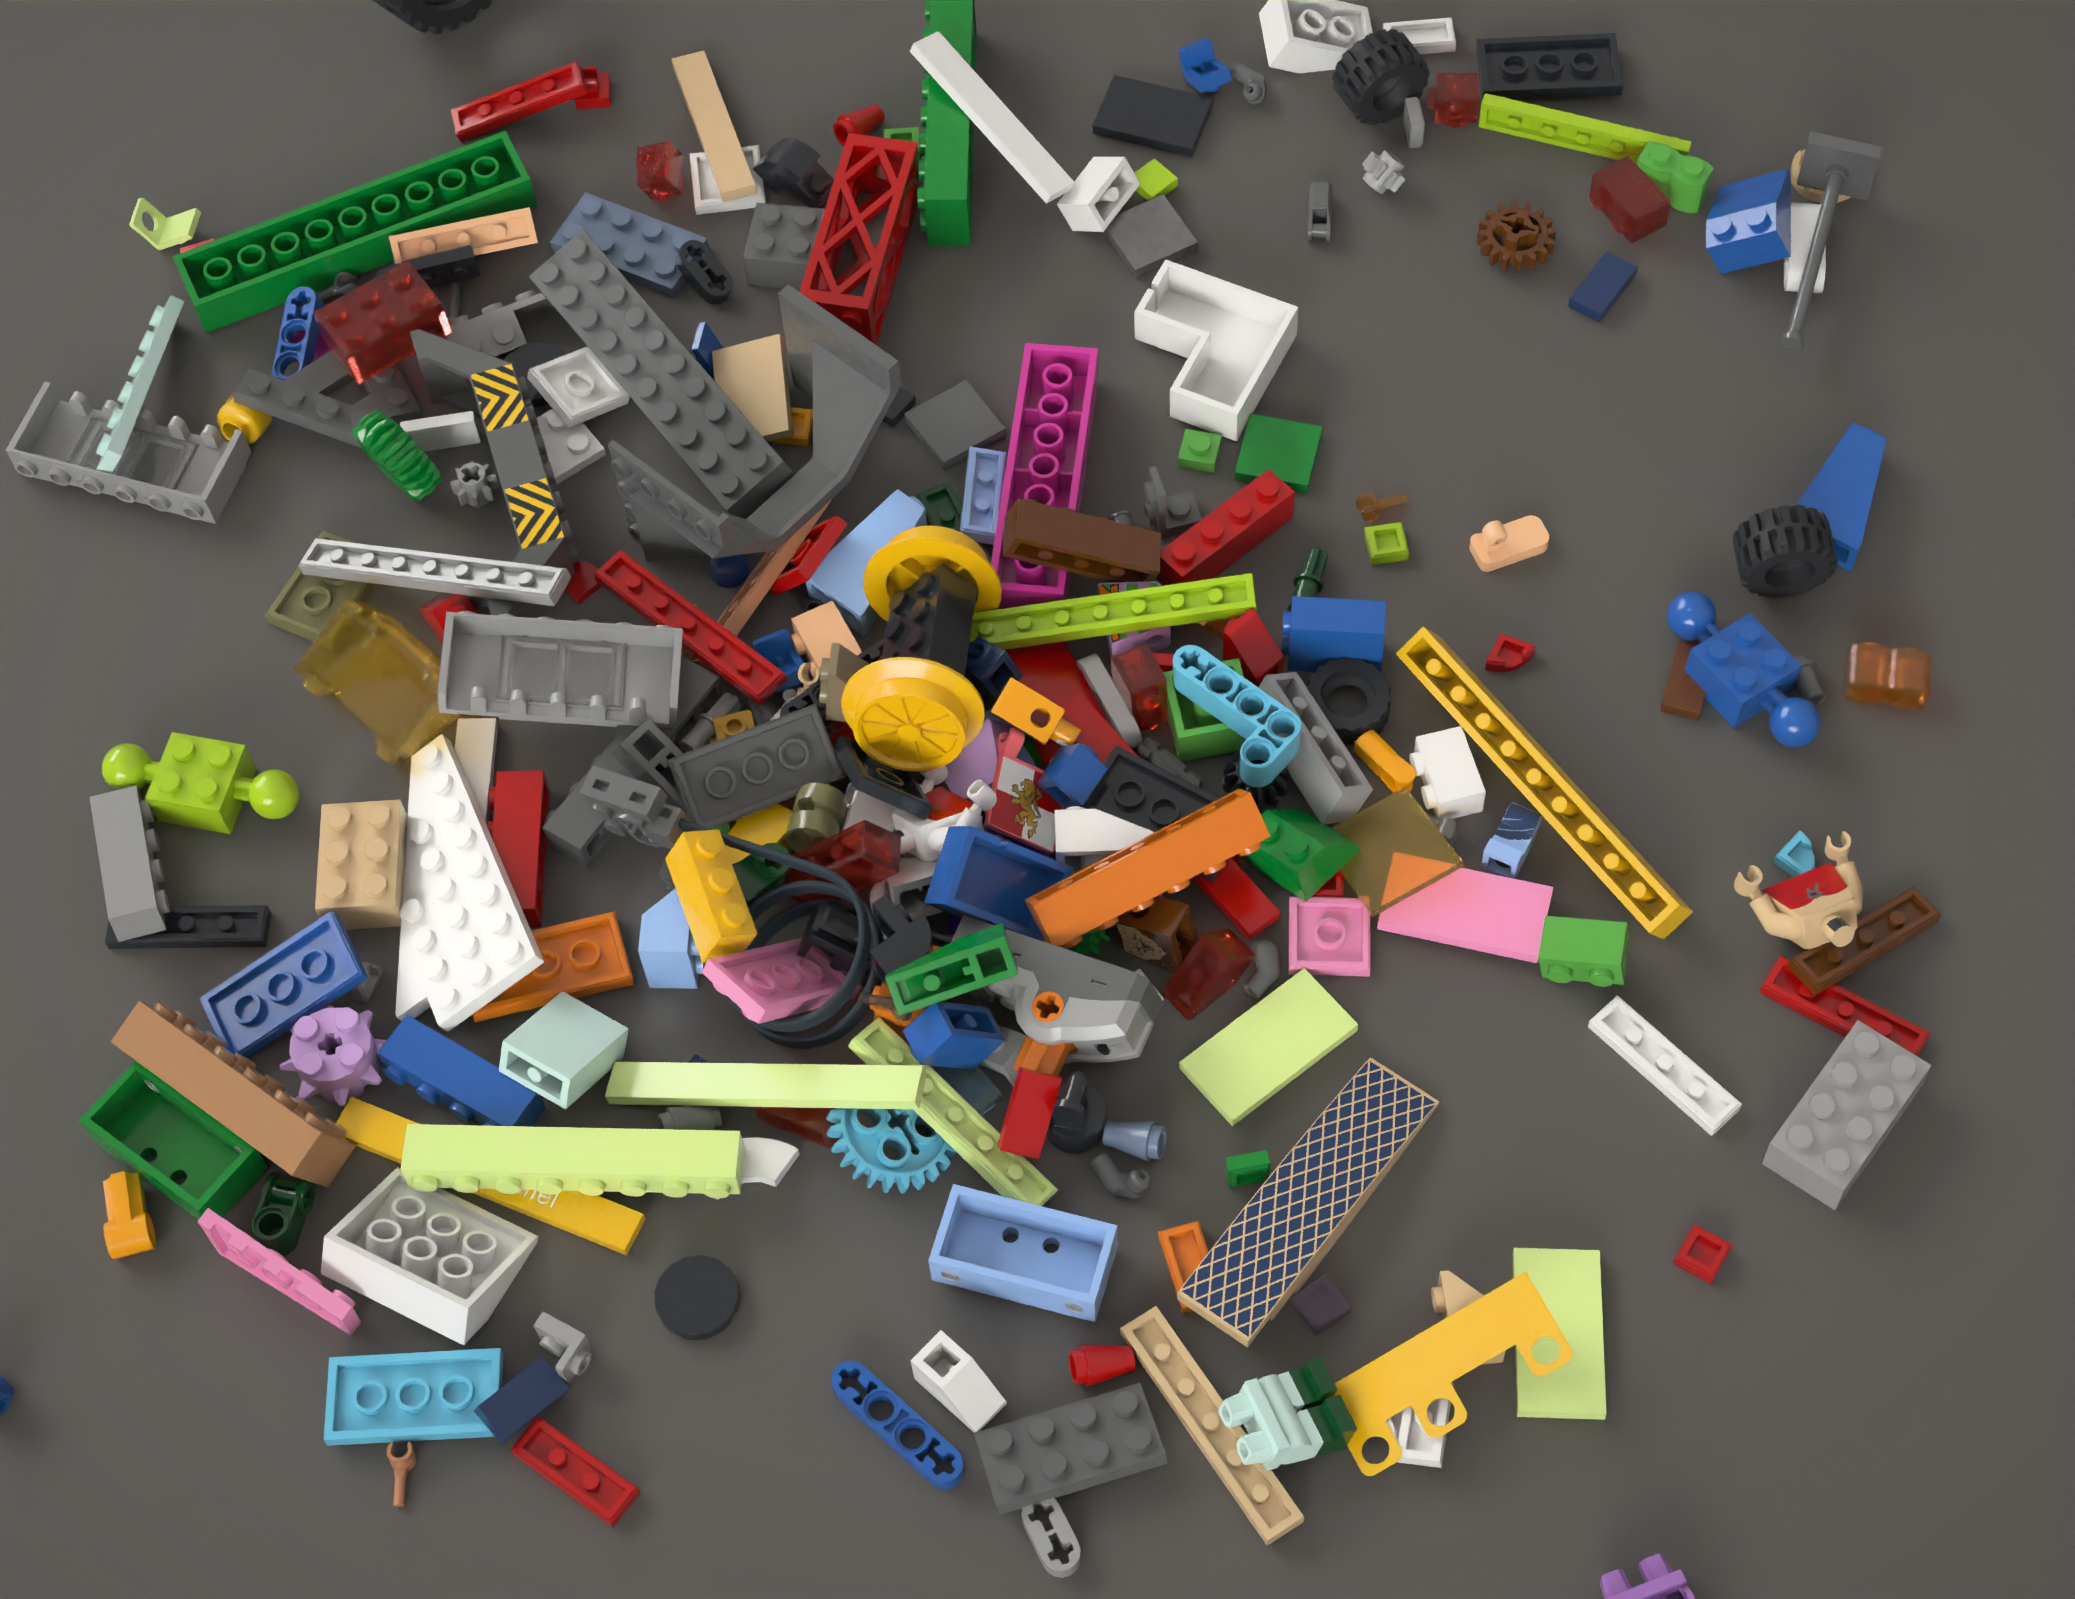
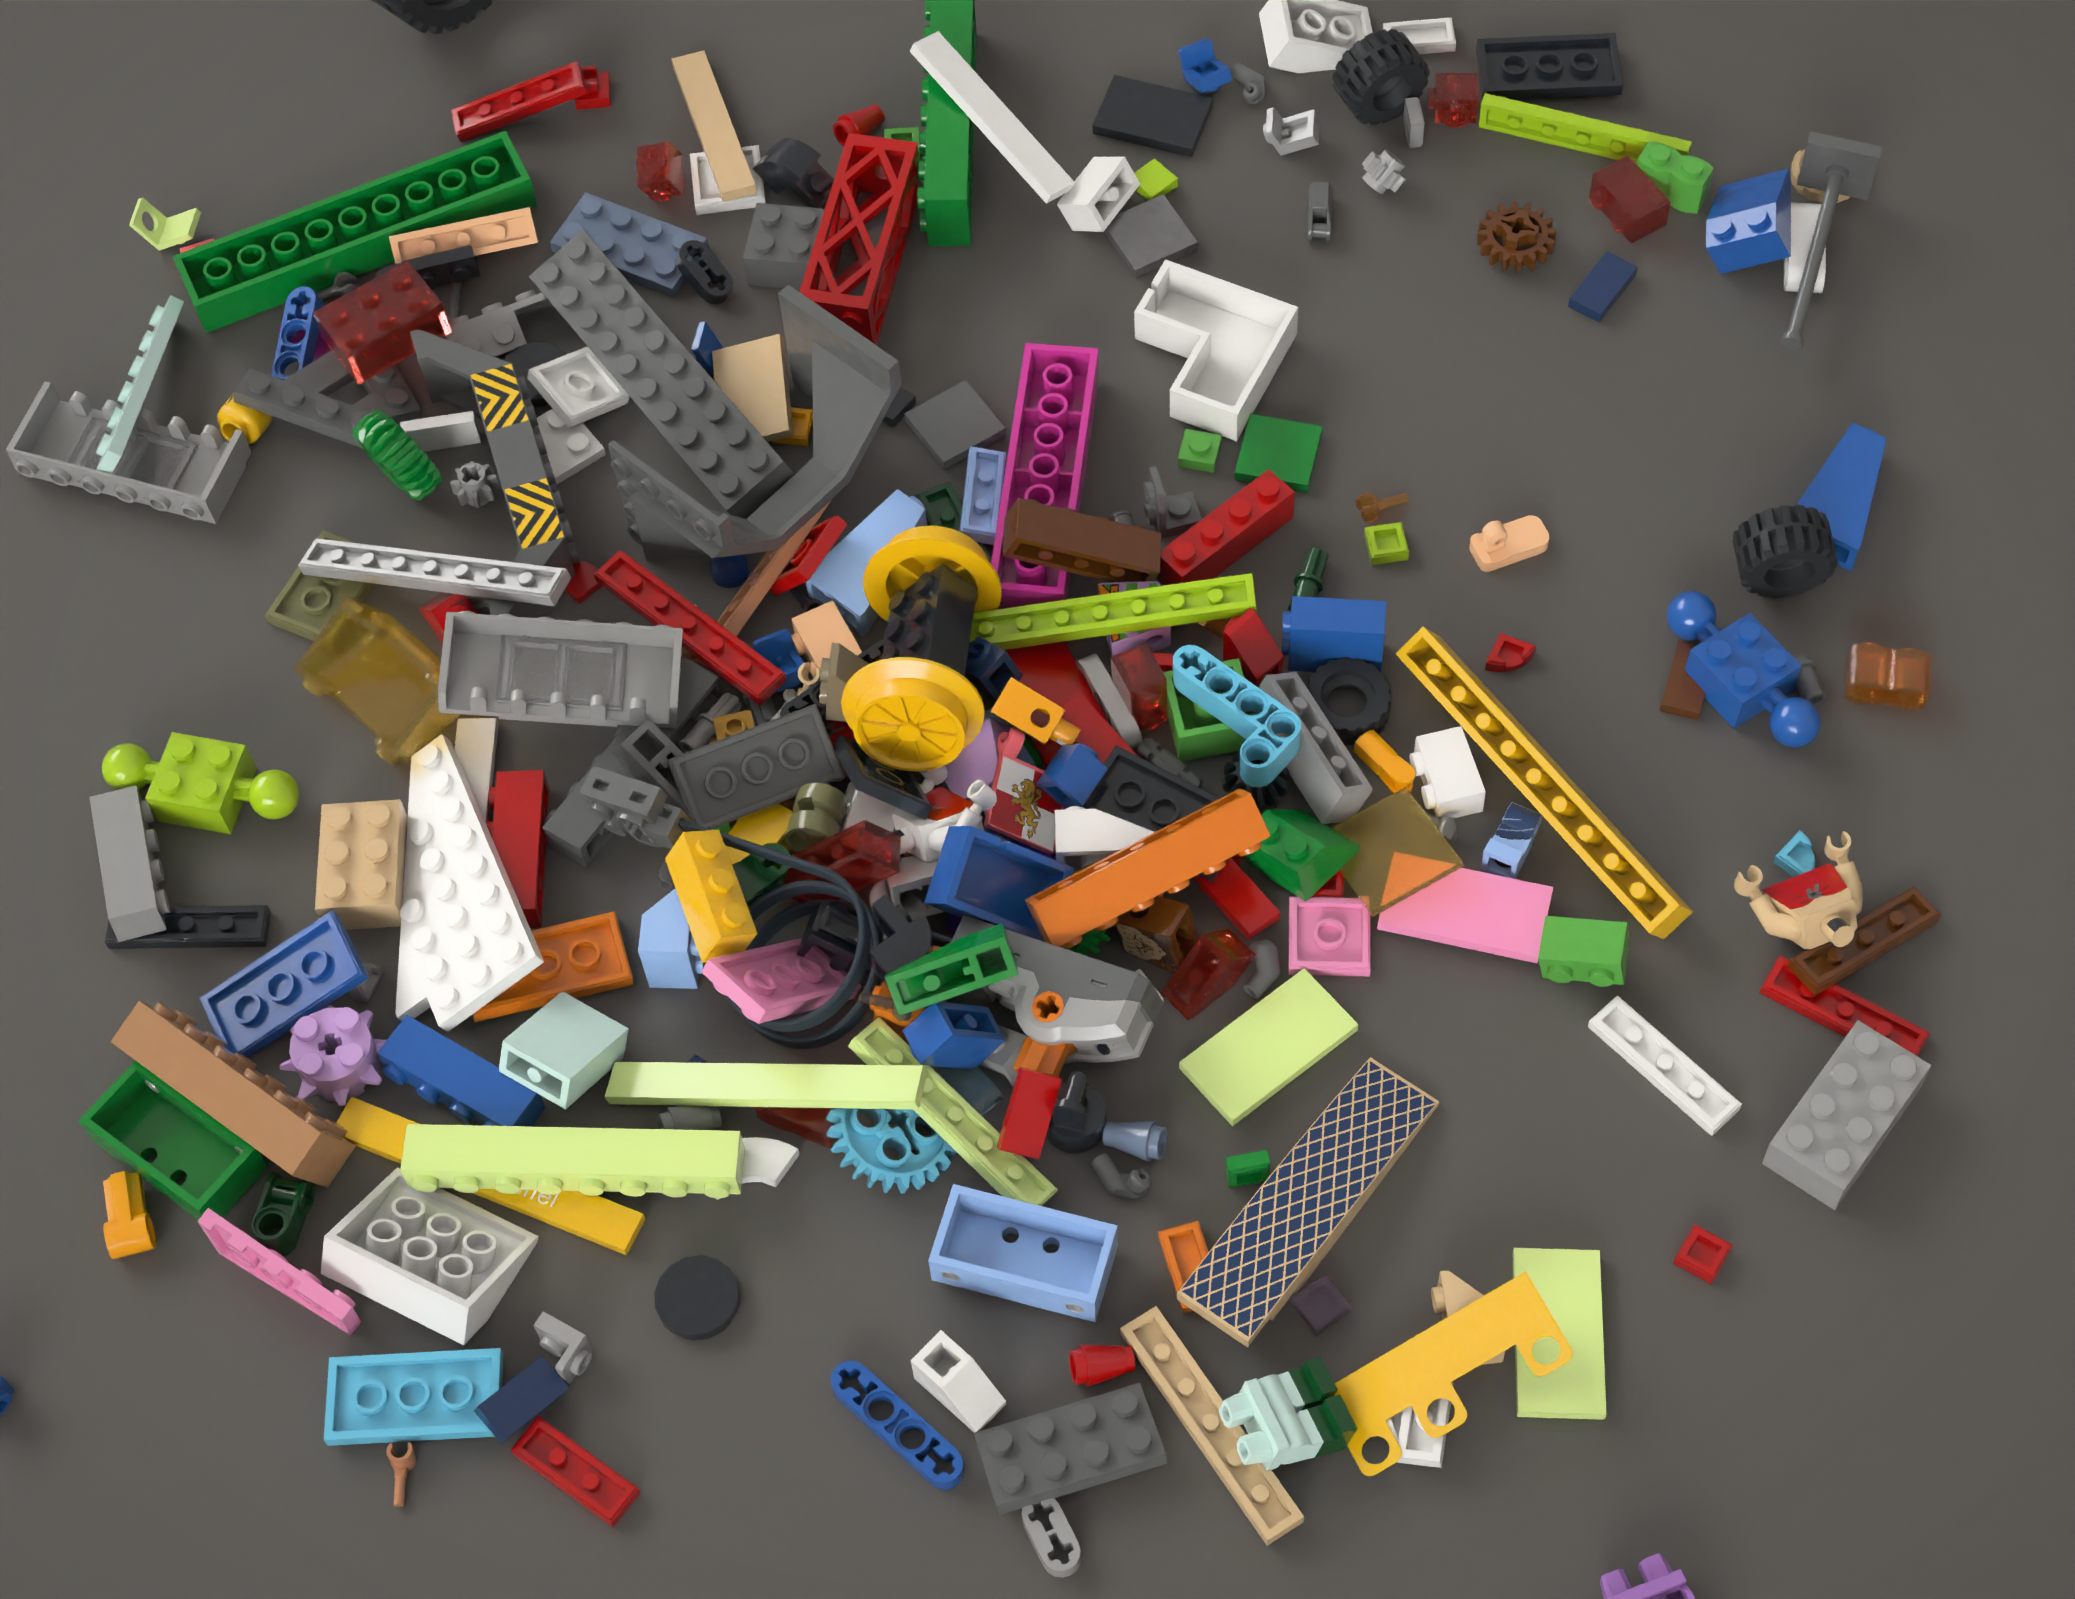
(1292, 132): none -> light grey bracket

